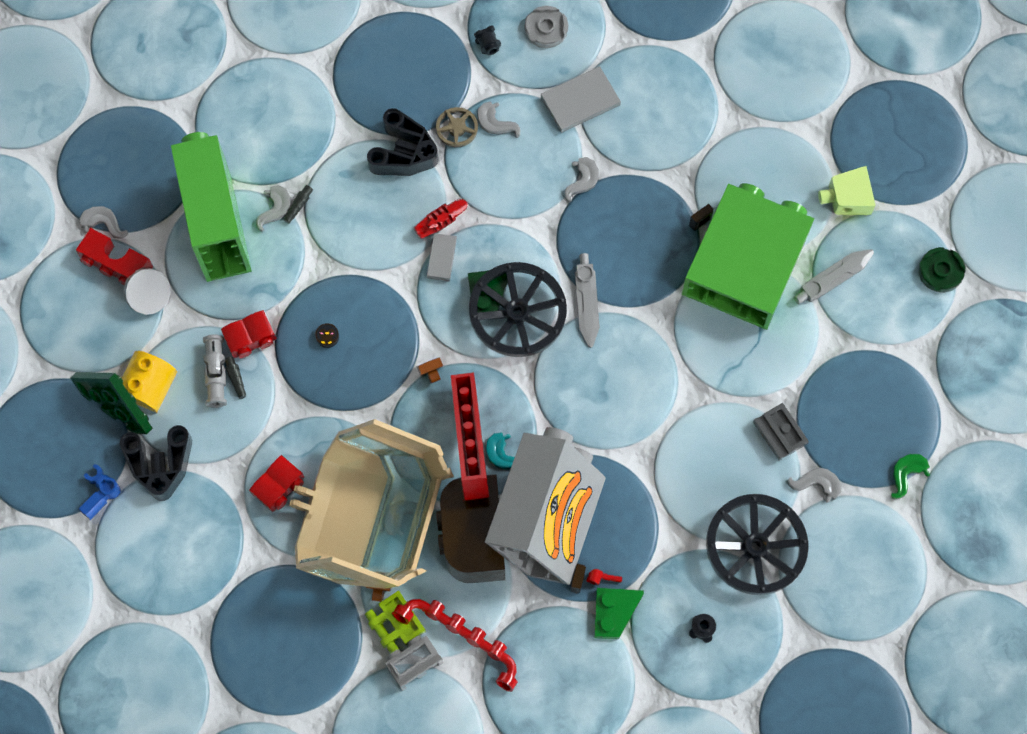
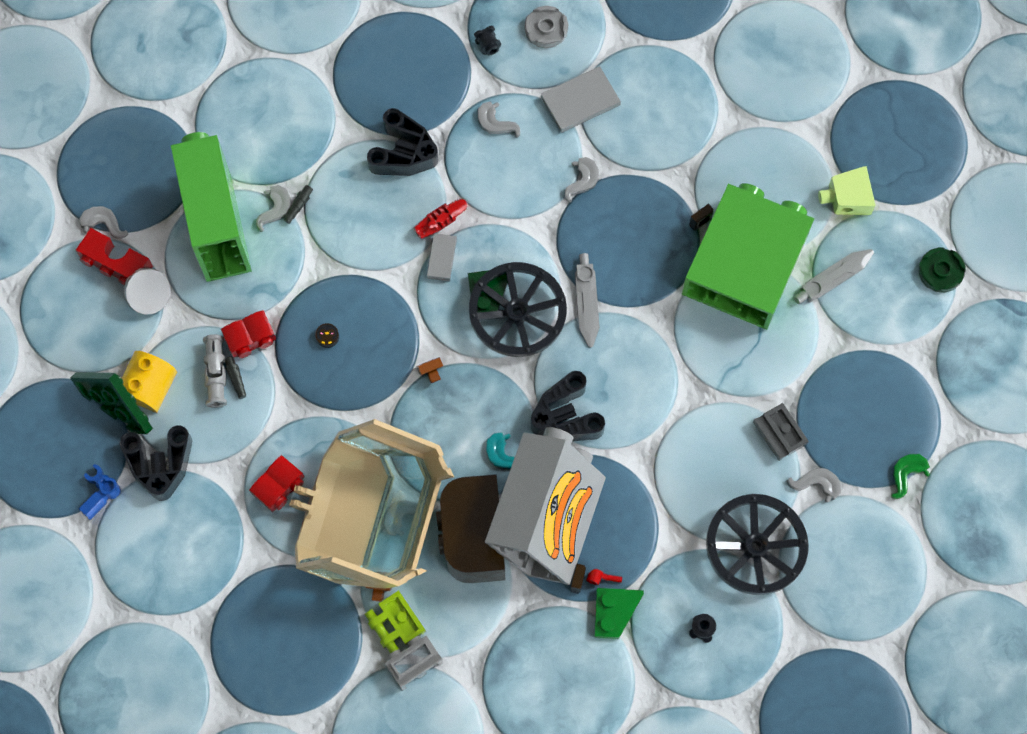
(455, 624): red bar -> none
(457, 127): dark tan wheel -> none
(469, 436): red brick -> none
(559, 395): none -> black connector

